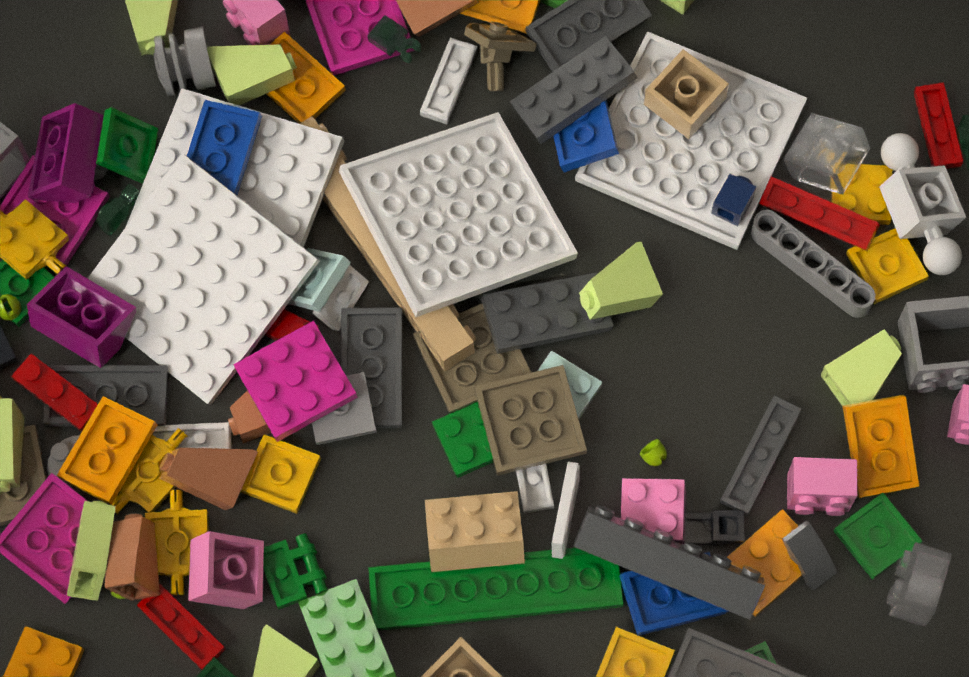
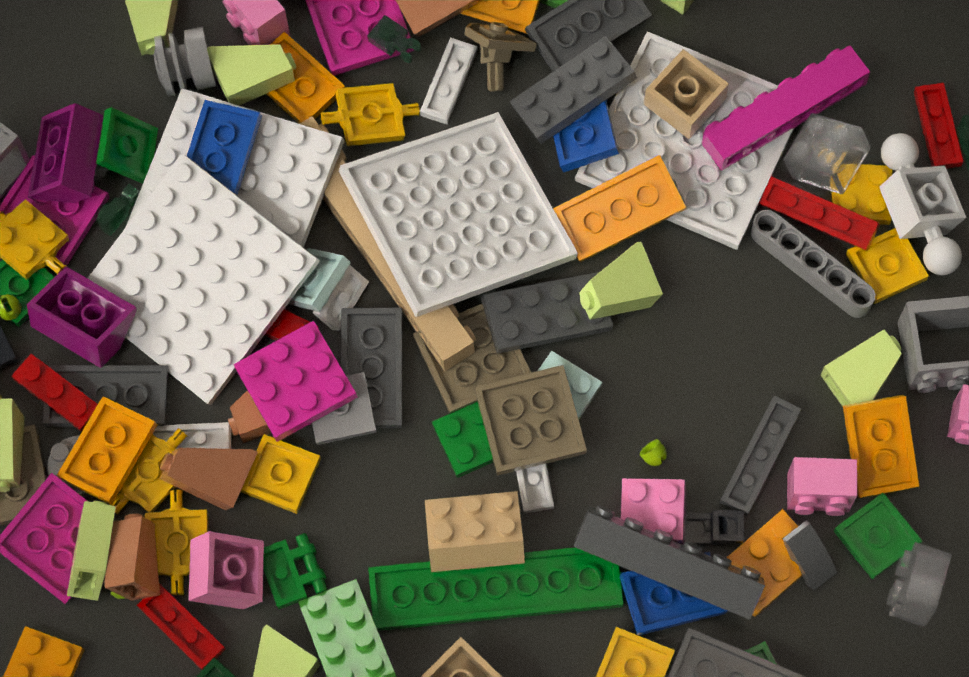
(370, 114): none -> yellow plate
(565, 510): white tile -> none
(620, 208): none -> light orange plate
(733, 199): dark blue brick -> none
(784, 107): none -> dark pink brick

